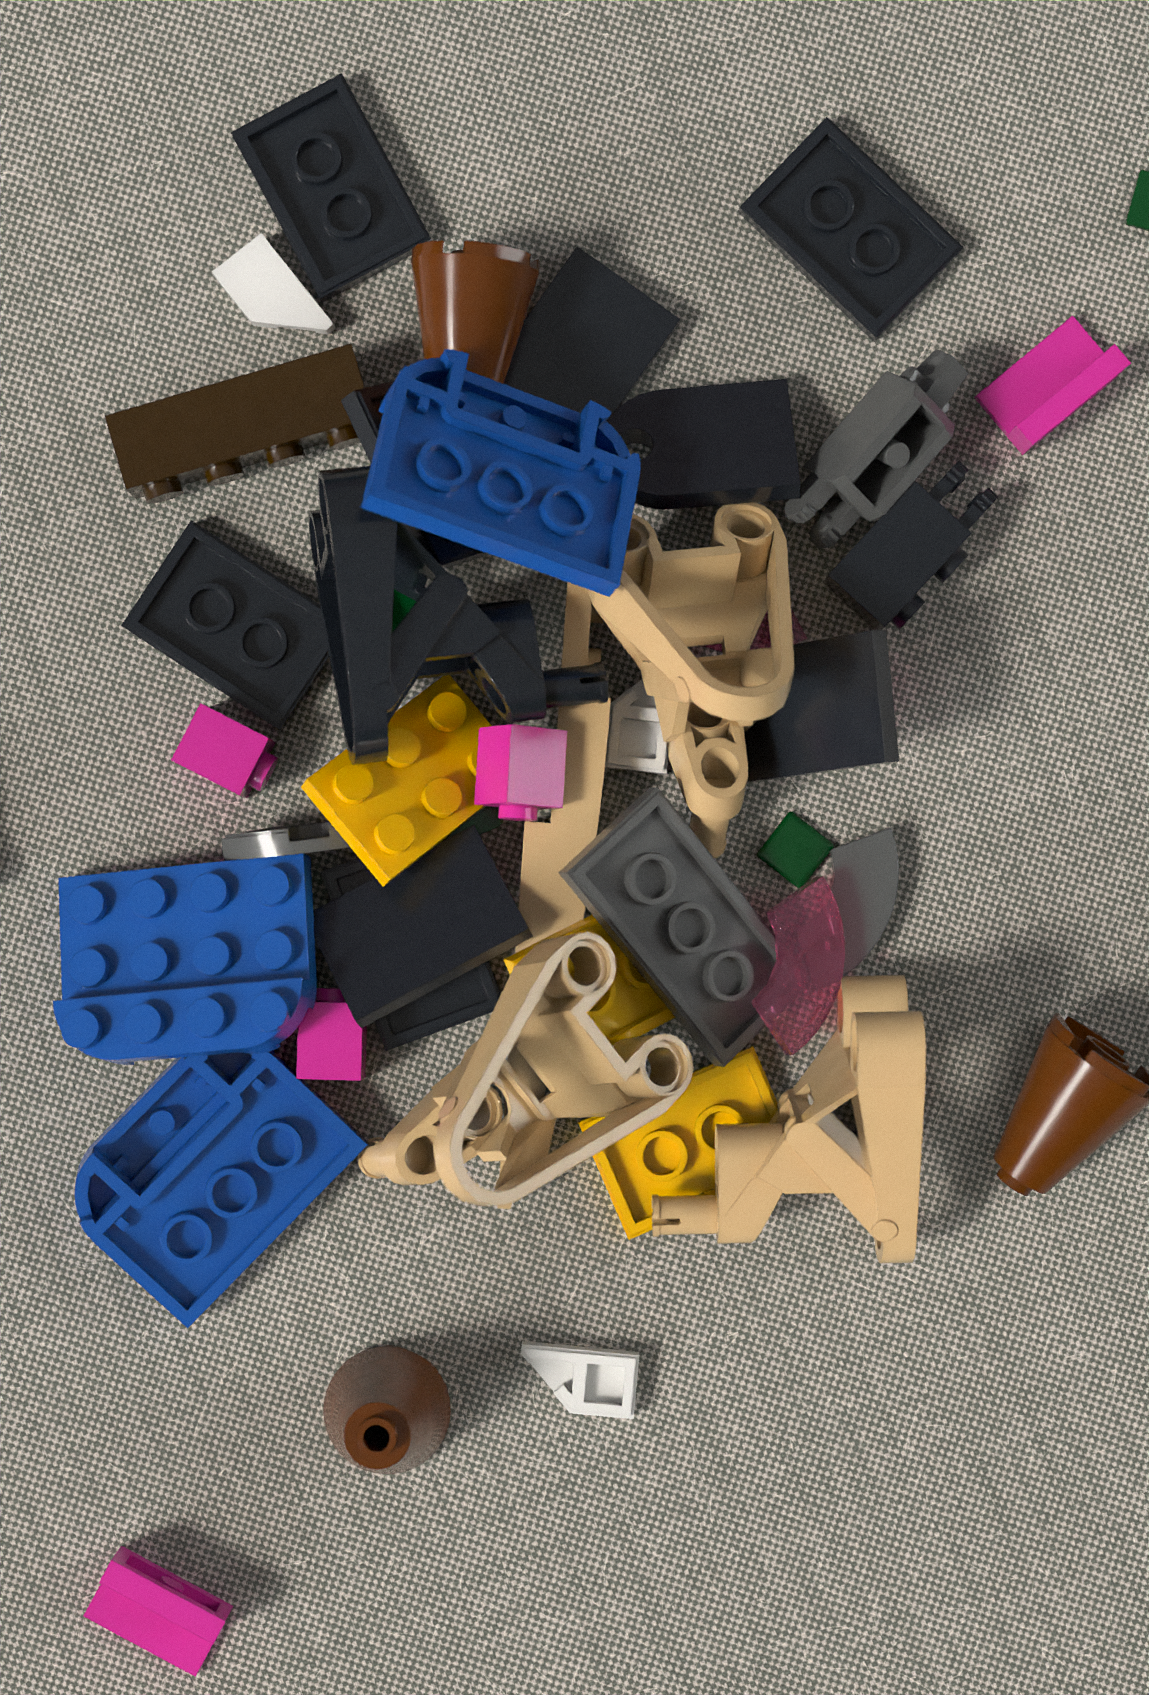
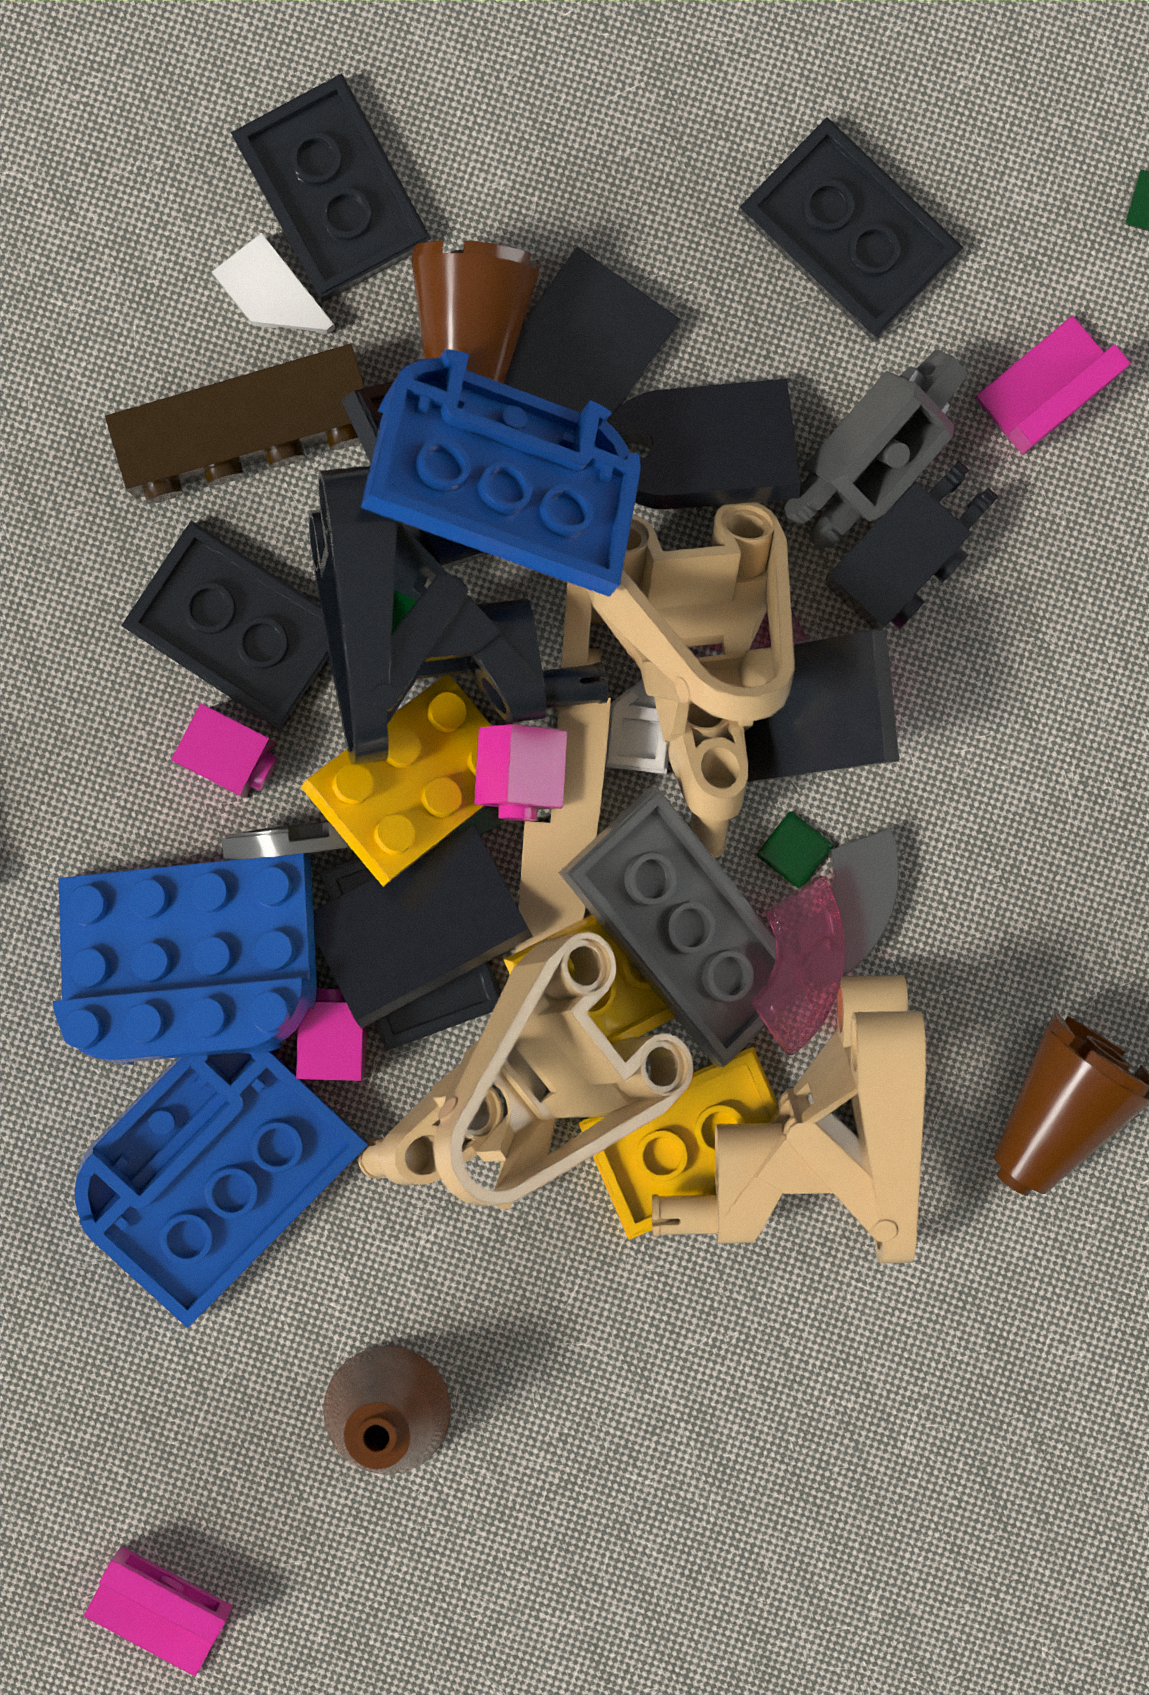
(587, 1377): white tile -> none

